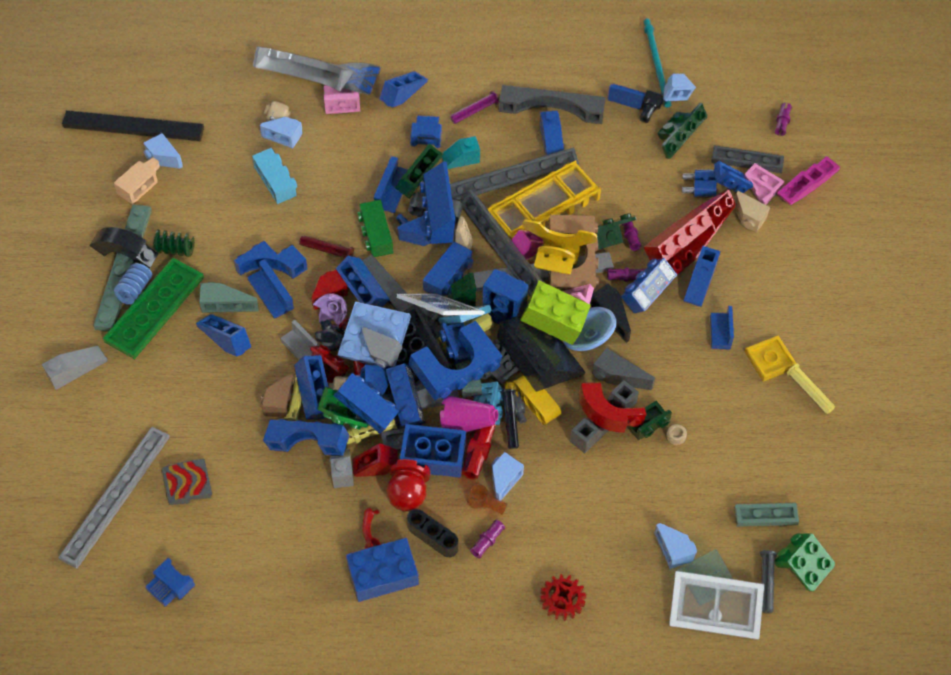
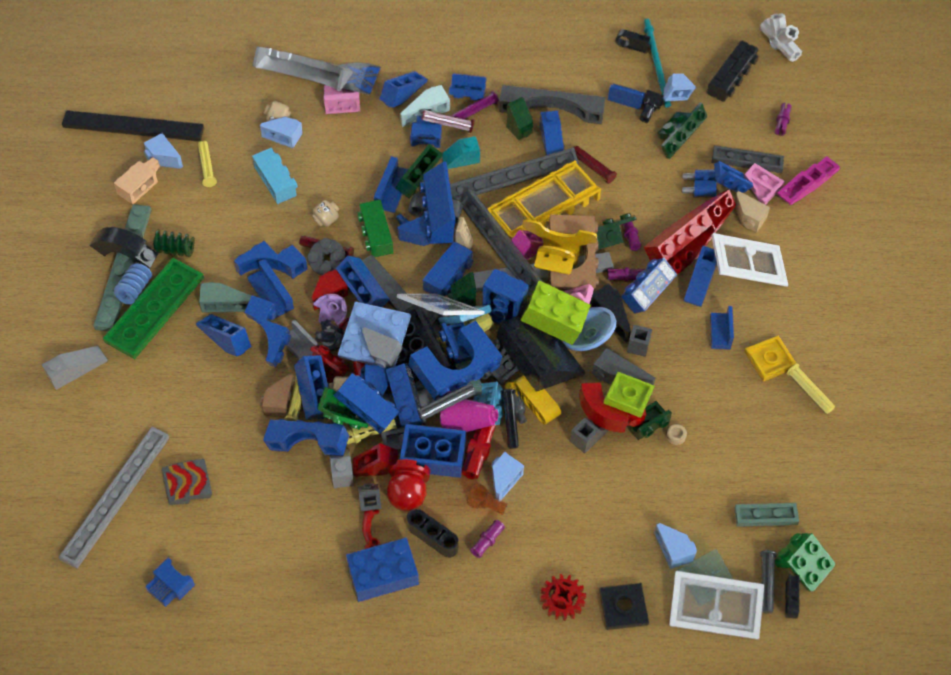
(209, 180): none -> light yellow axle
(278, 336): none -> blue arch
(324, 247): none -> dark grey plate
(325, 213): none -> tan head
(368, 493): none -> dark grey brick
(432, 99): none -> light aqua slope
(446, 401): none -> dark grey axle
(448, 120): none -> axle
(468, 86): none -> blue bracket
(519, 119): none -> dark green slope
(595, 165): none -> dark red axle
(617, 618): none -> black piece
(629, 394): none -> lime tile
(635, 41): none -> black piece
(639, 340): none -> dark grey brick
(732, 71): none -> black brick
(749, 260): none -> white door
(781, 36): none -> white piece
(792, 596): none -> black piece

